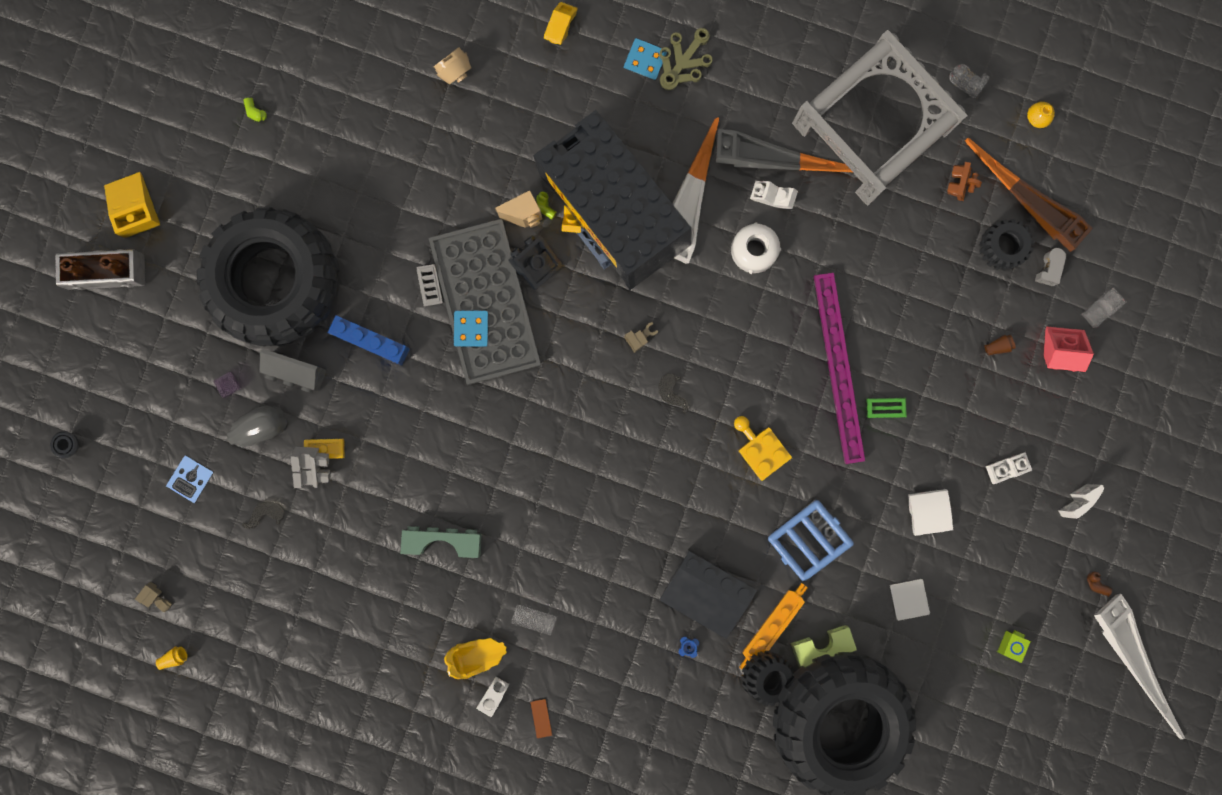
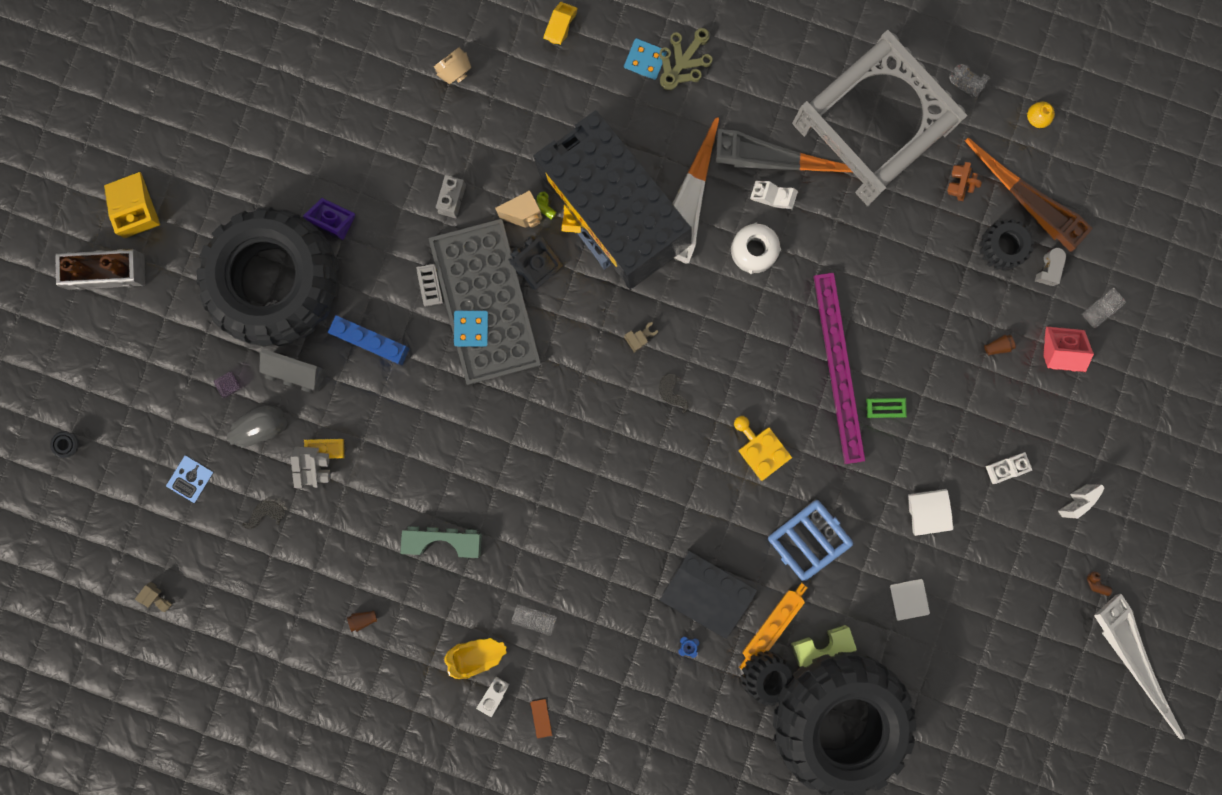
(172, 658): yellow cone -> none
(253, 112): lime arm -> none
(330, 218): none -> dark purple slope
(361, 620): none -> reddish brown cone
(450, 196): none -> light grey hips
(1014, 645): lime brick -> none

